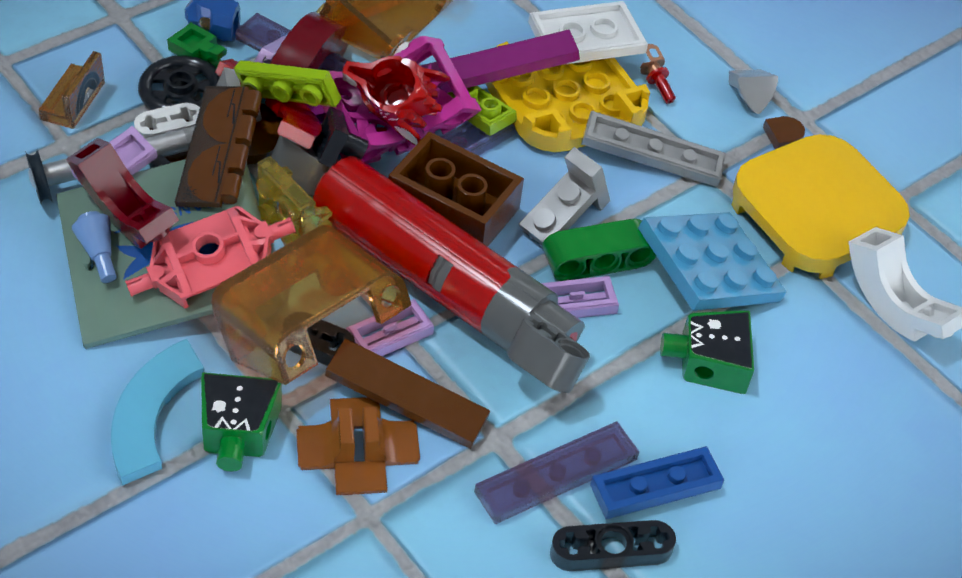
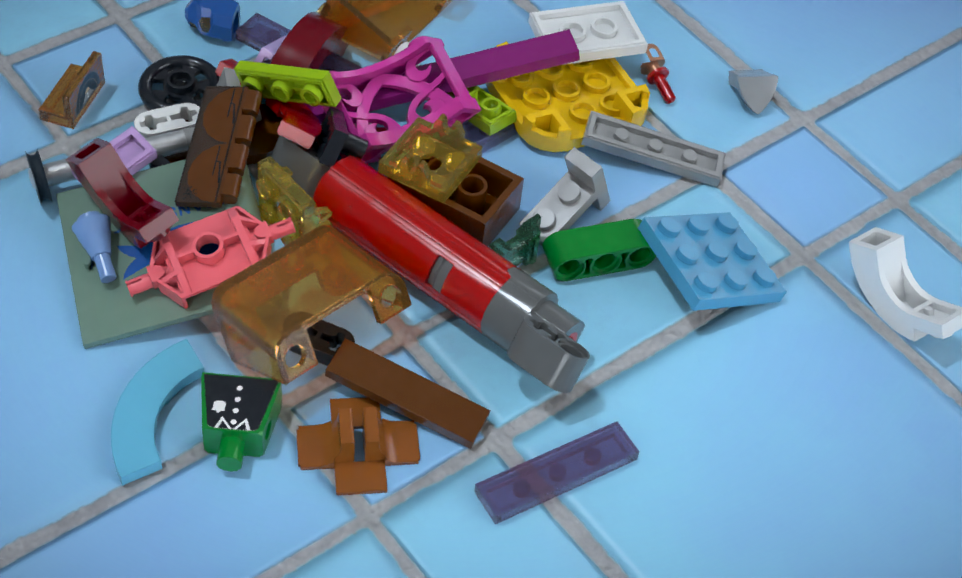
(196, 43): green plate -> none
(393, 335): lavender tile -> none
(397, 92): red piece -> none
(430, 140): none -> clear yellow piece
(523, 246): none -> clear green piece
(584, 304): lavender tile -> none
(623, 531): black beam -> none
(656, 482): blue plate -> none
(714, 349): torso -> none
(783, 130): reddish brown tile -> none
(817, 200): yellow tile -> none

